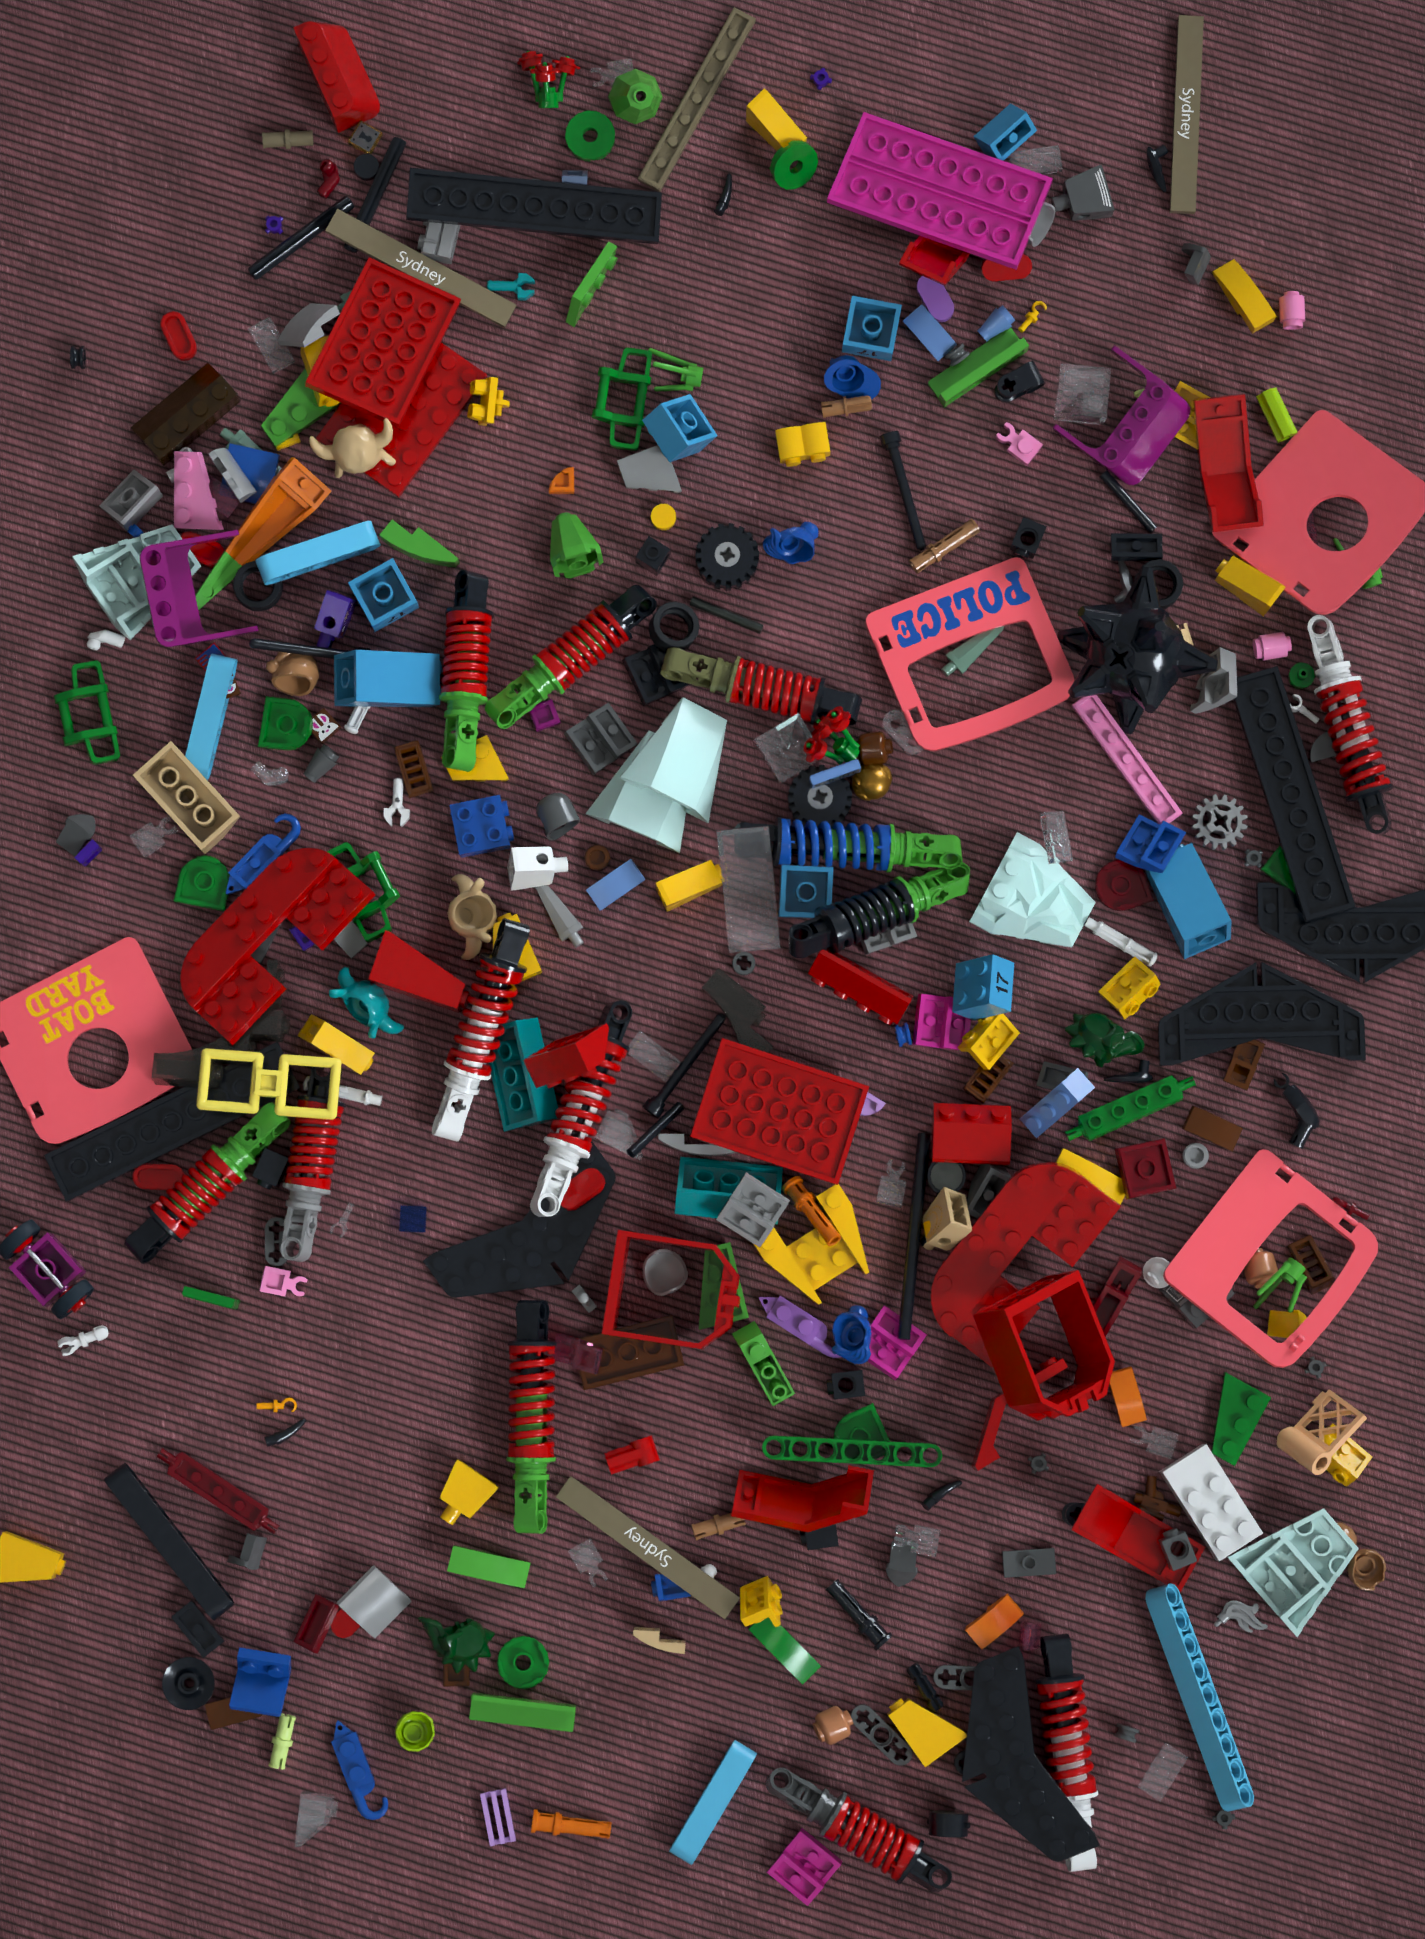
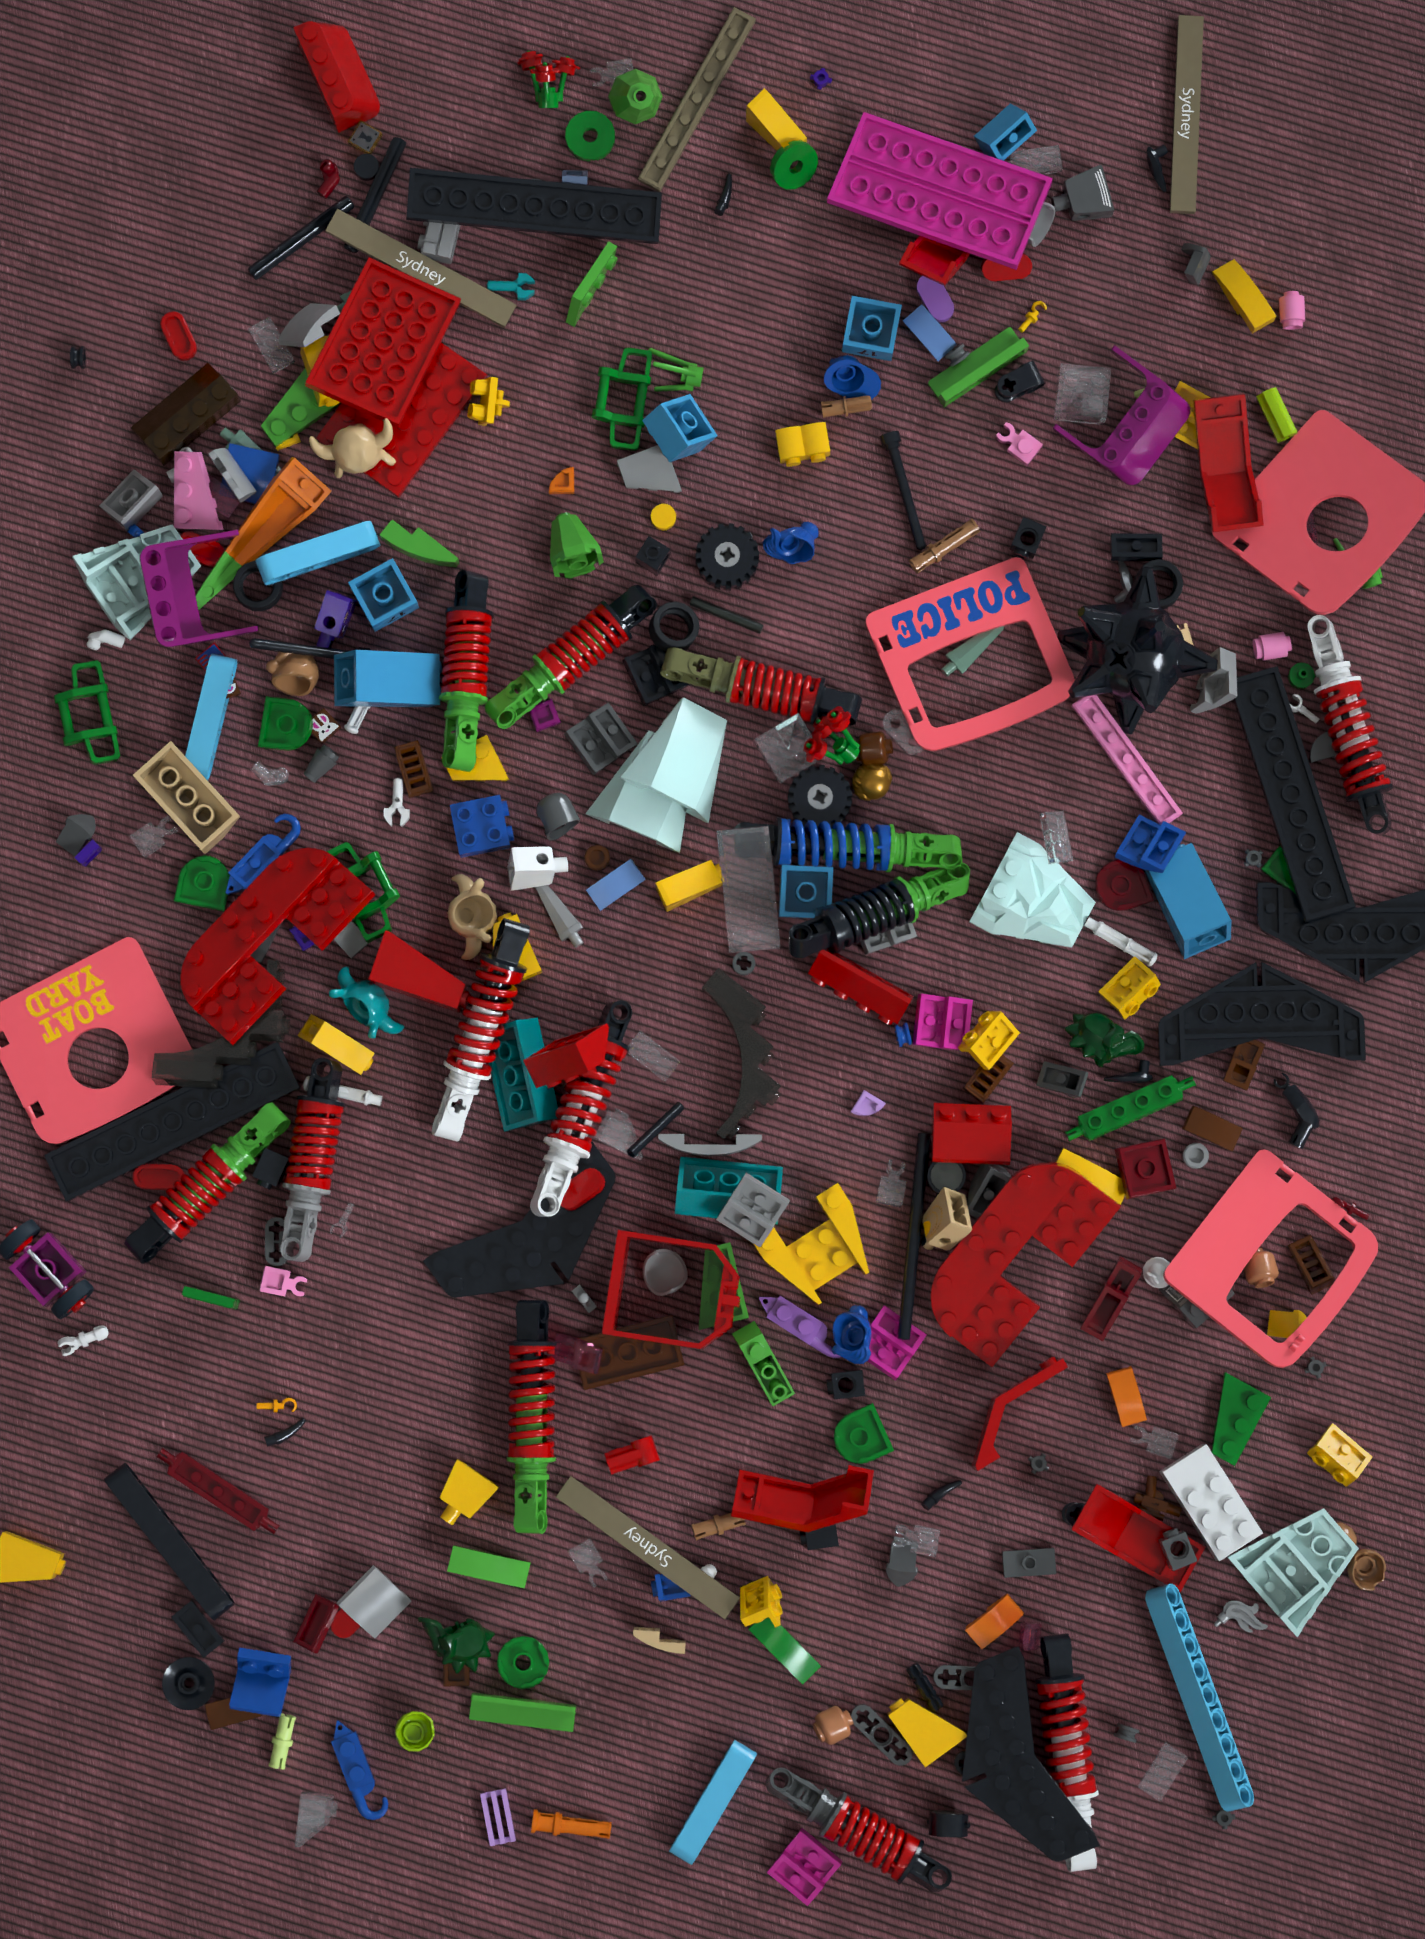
(251, 1552): dark grey tile -> none
(268, 1083): light yellow bar -> none
(274, 224): dark purple piece -> none
(287, 139): dark tan pin -> none
(413, 1219): clear blue tile -> none
(656, 1103): black piece -> none
(779, 1111): red plate -> none
(805, 1202): orange pin -> none
(835, 773): medium blue tile -> none
(864, 1456): green beam -> none
(867, 1624): black pin -> none
(983, 987): dark azure brick -> none
(996, 323): medium blue cone -> none
(1057, 1103): medium blue brick -> none
(1082, 1332): red container -> none
(1127, 500): black bar -> none
(1213, 813): light grey gear -> none
(1248, 584): yellow slope -> none
(1290, 1272): bright green plant -> none
(1311, 1450): light nougat piece -> none

